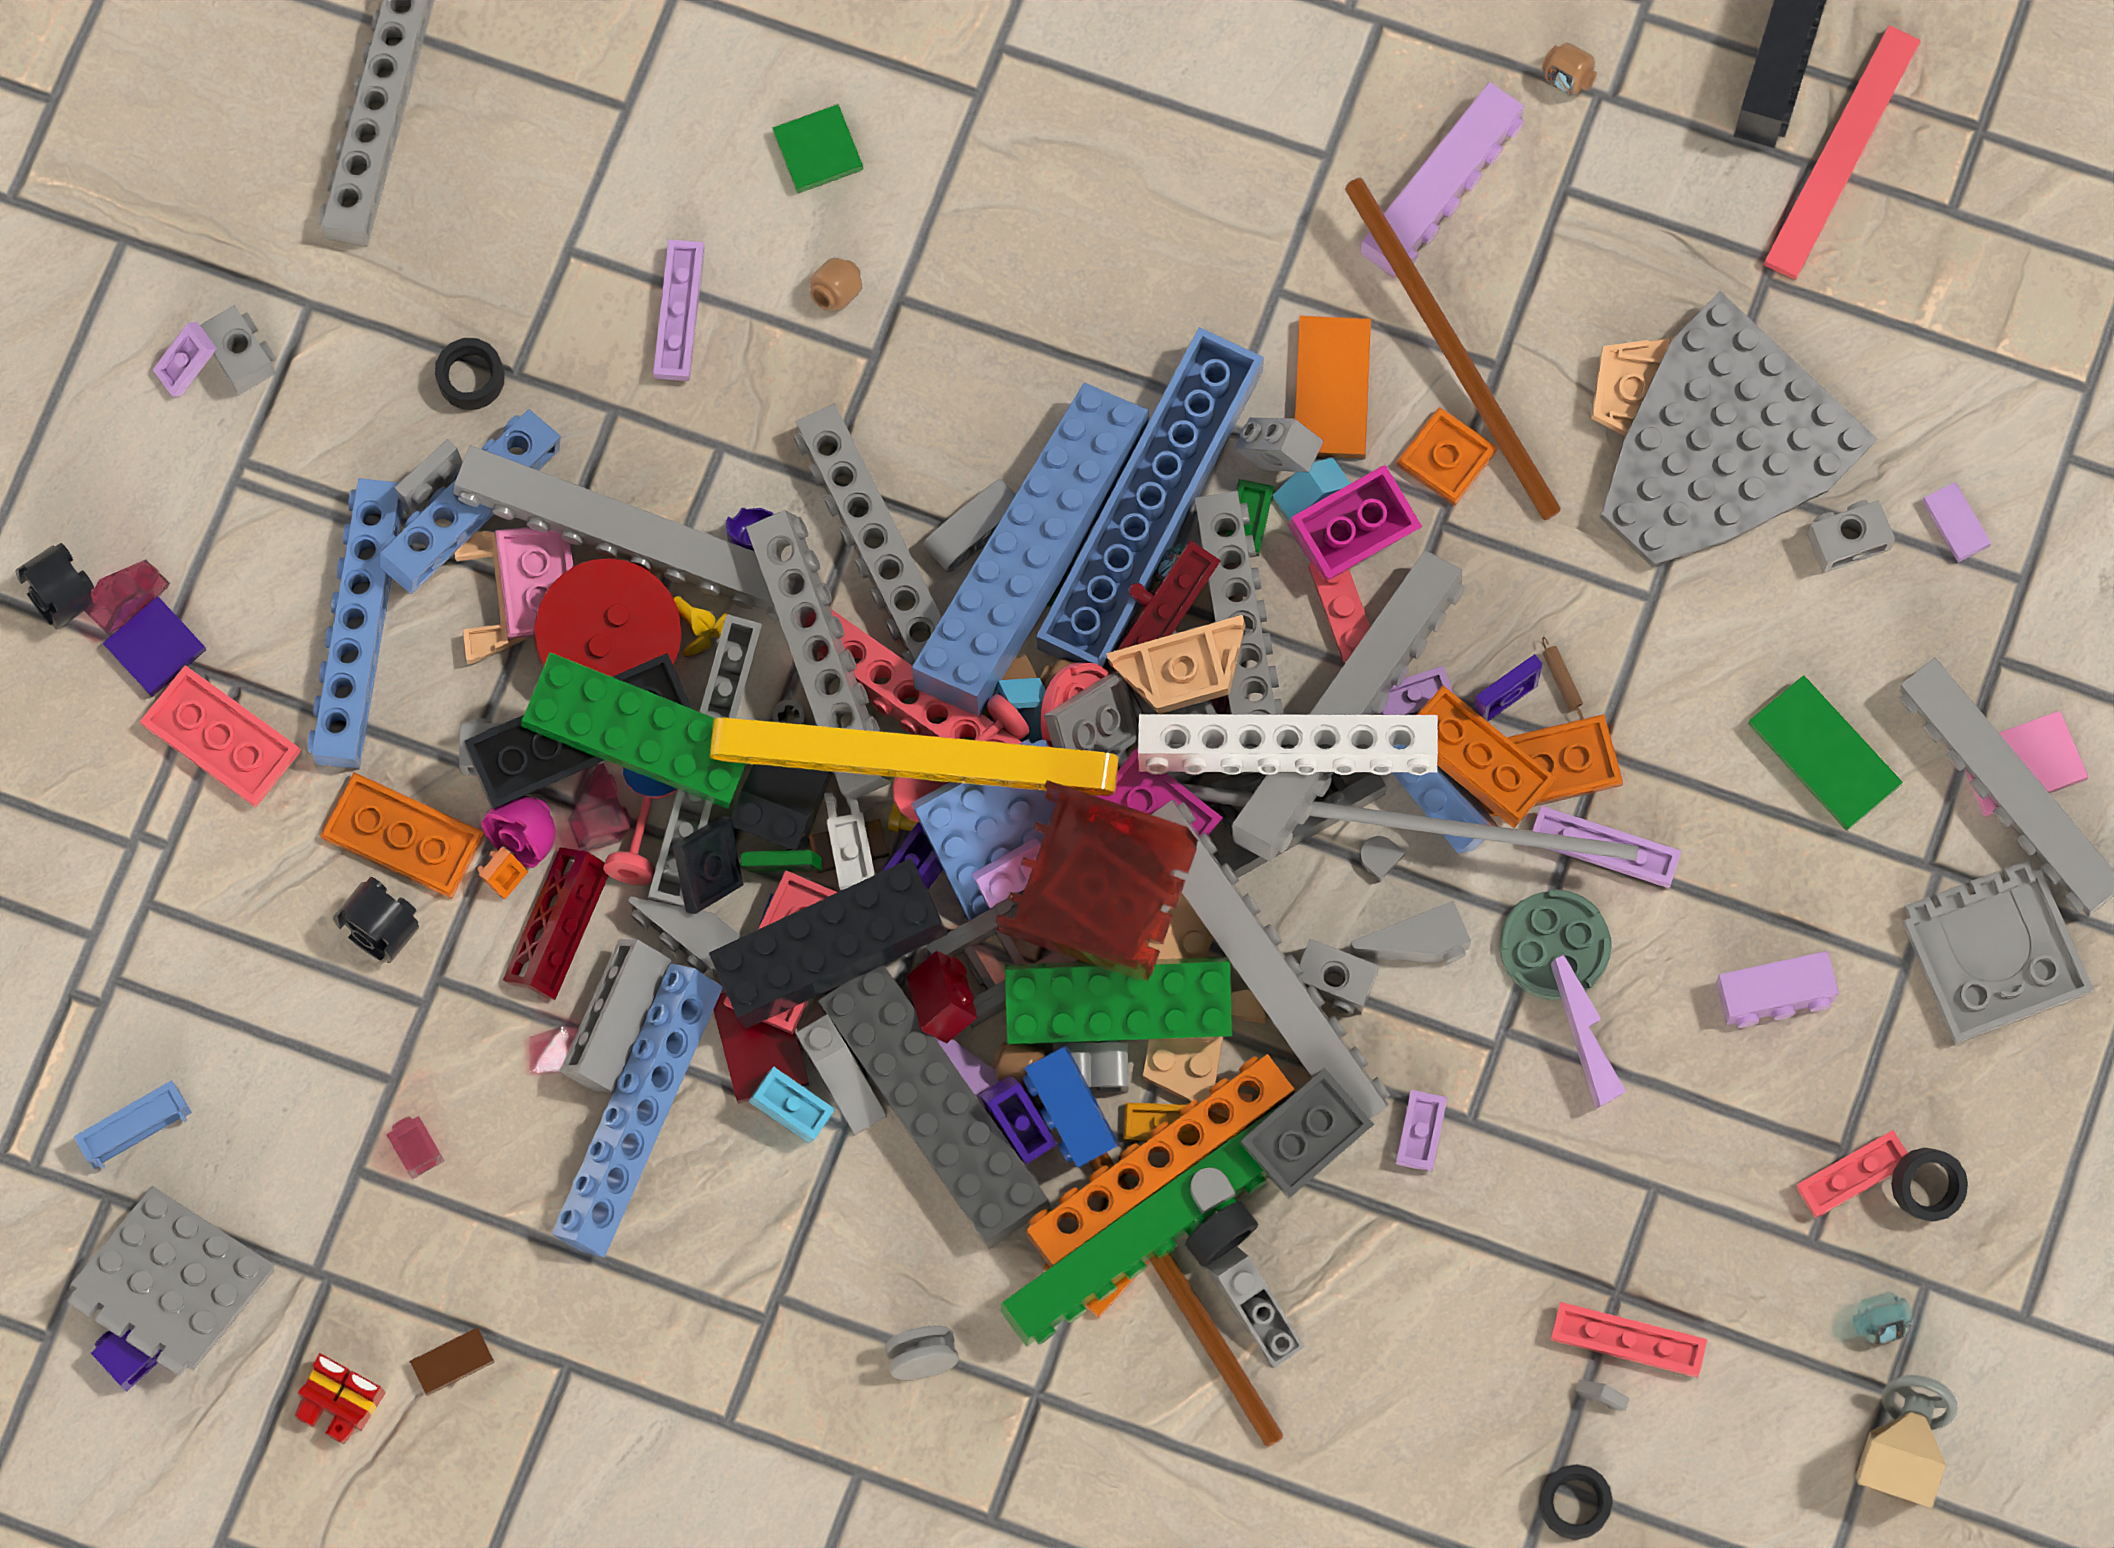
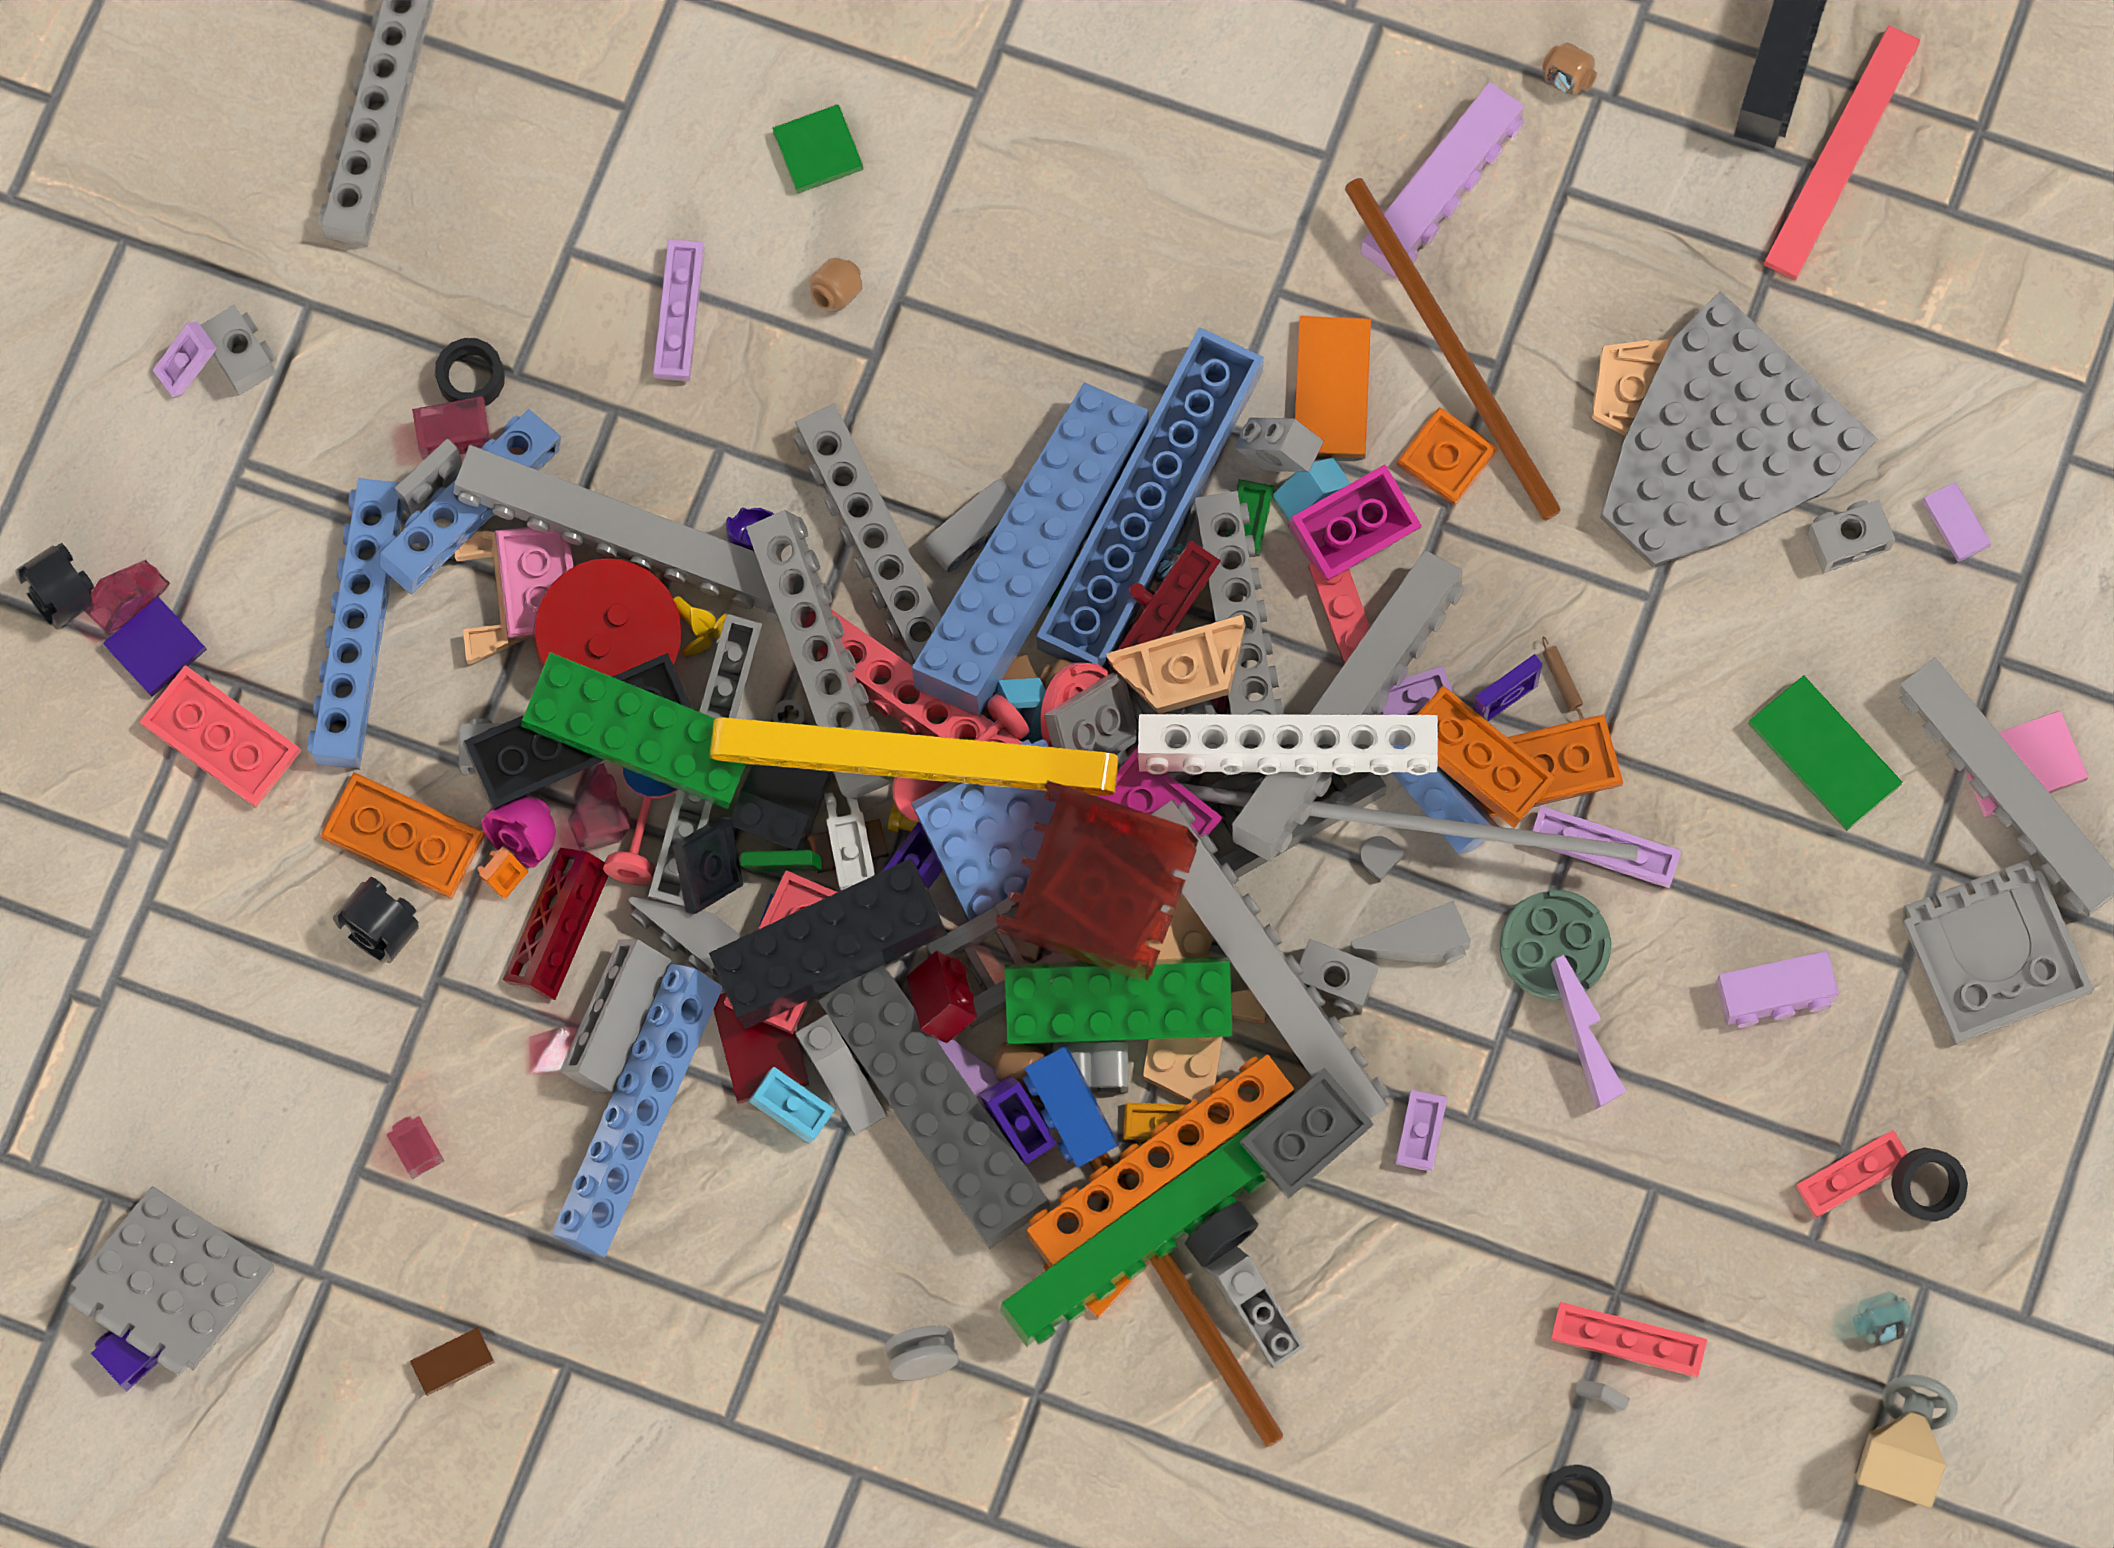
(132, 1124): medium blue container -> none
(339, 1393): red hips -> none
(460, 421): none -> clear pink brick
(1005, 874): lavender plate -> none
(1210, 1189): light grey tile -> none

